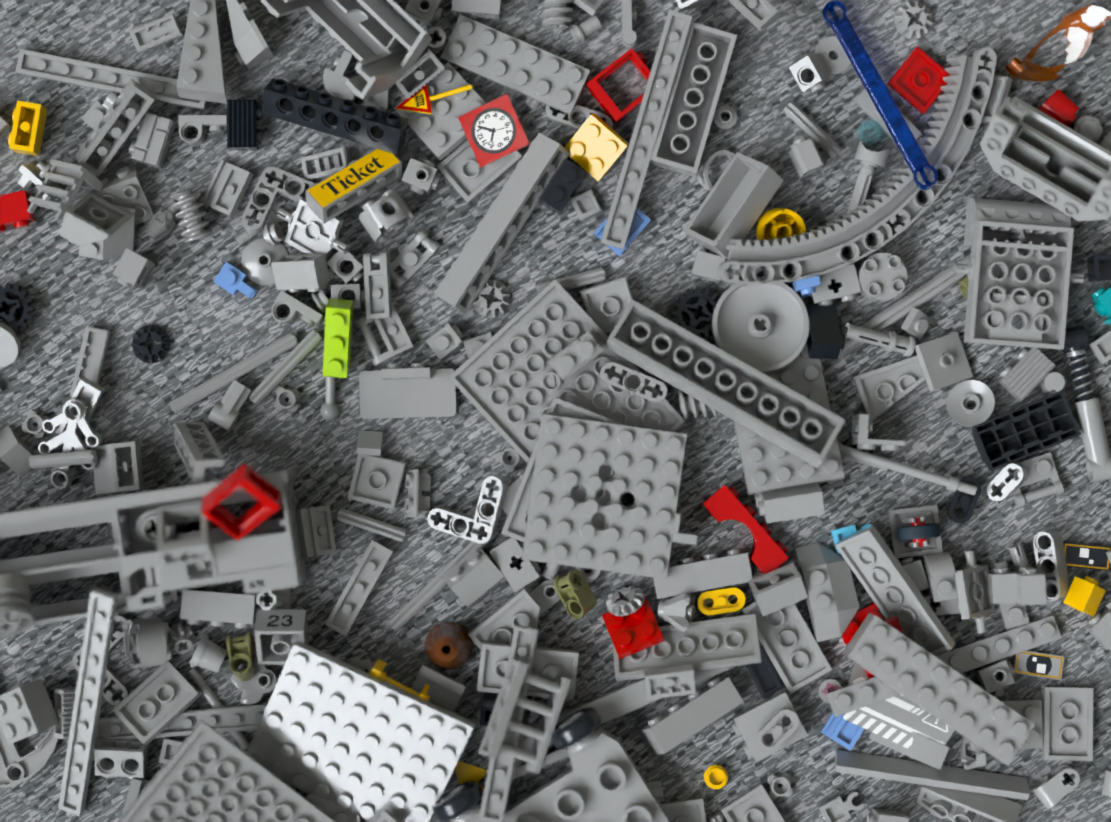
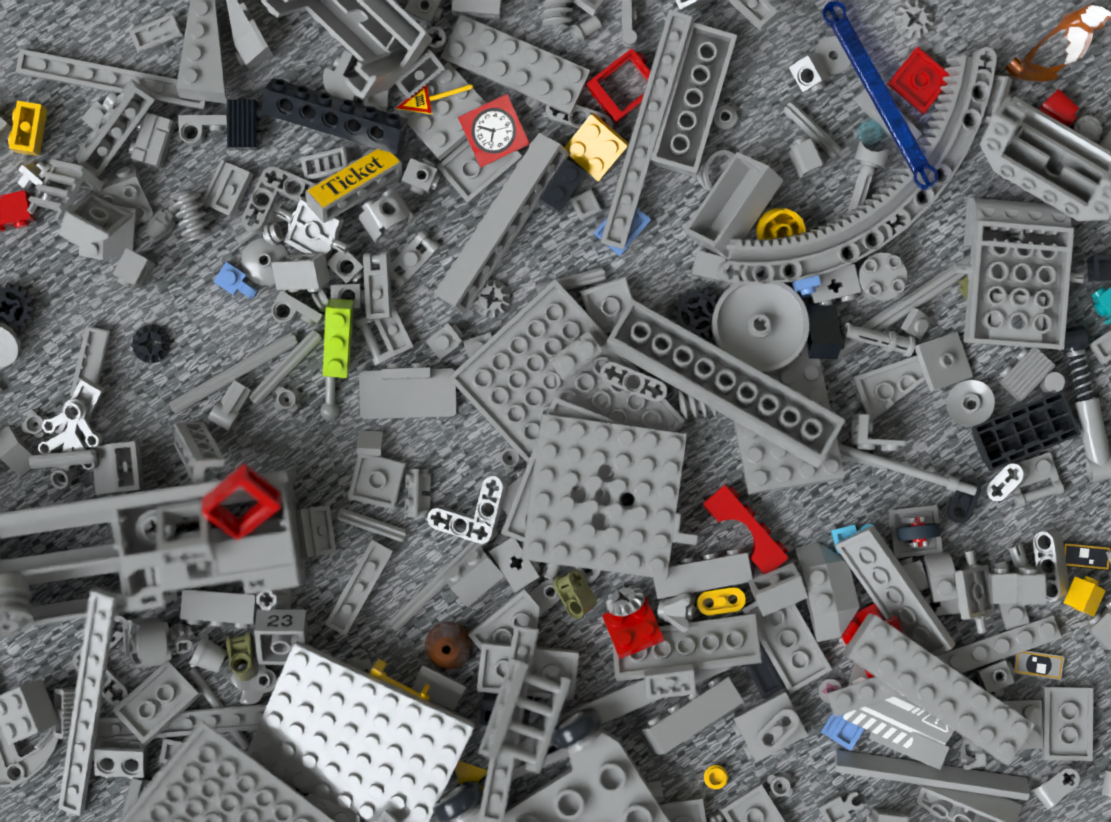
(790, 503): light grey brick -> none

